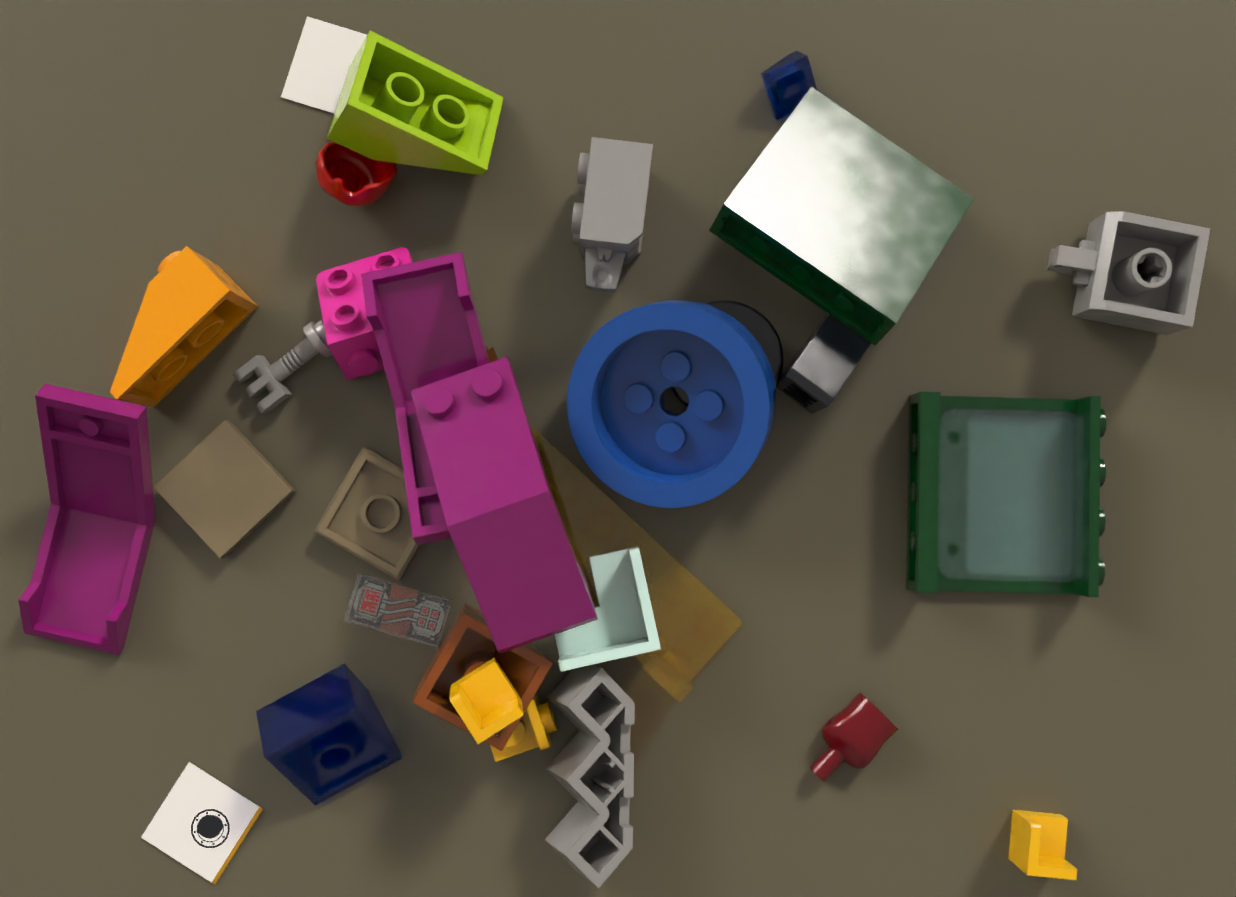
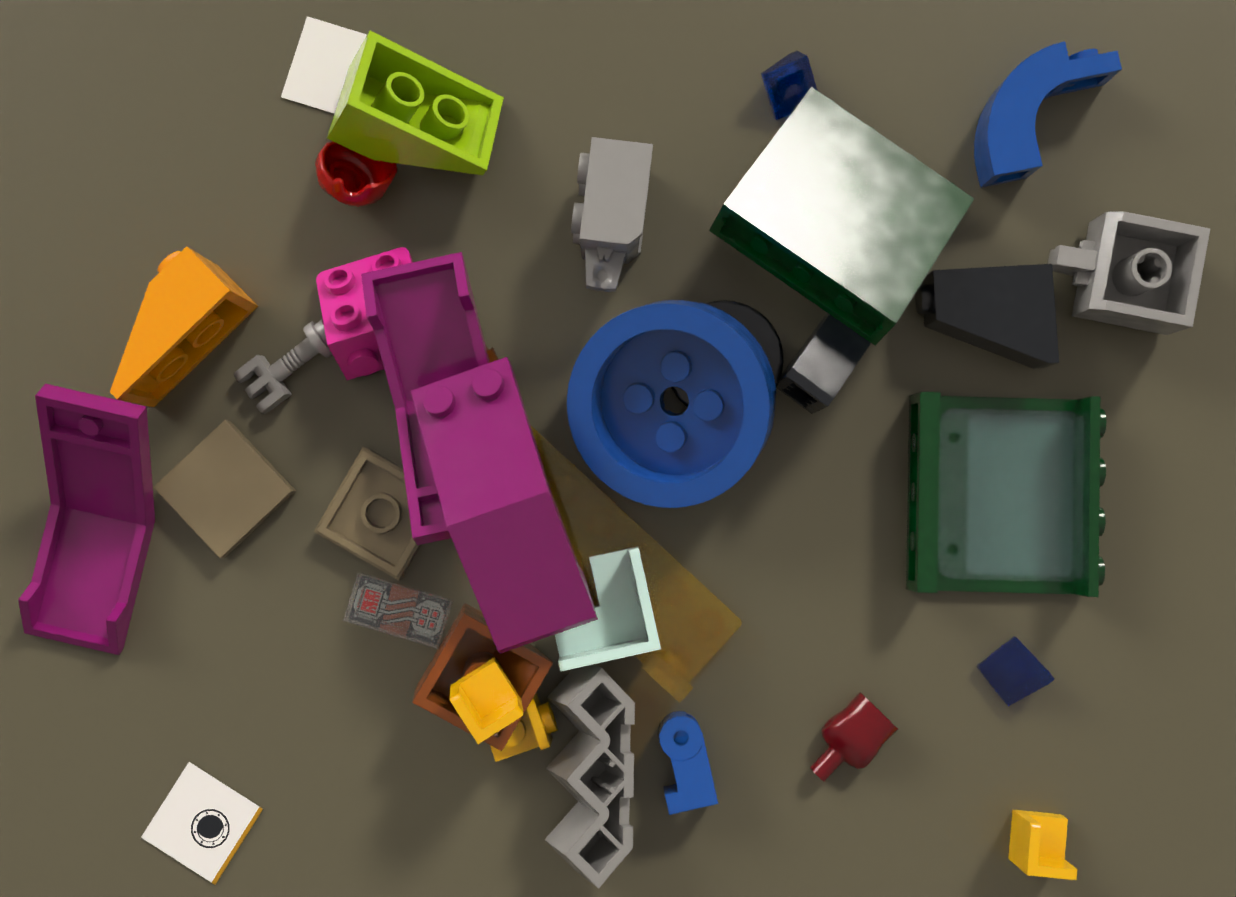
(326, 735): clear blue slope -> none
(685, 745): none -> blue leg
(995, 310): none -> black slope
(1006, 132): none -> blue arch
(1014, 671): none -> clear blue slope

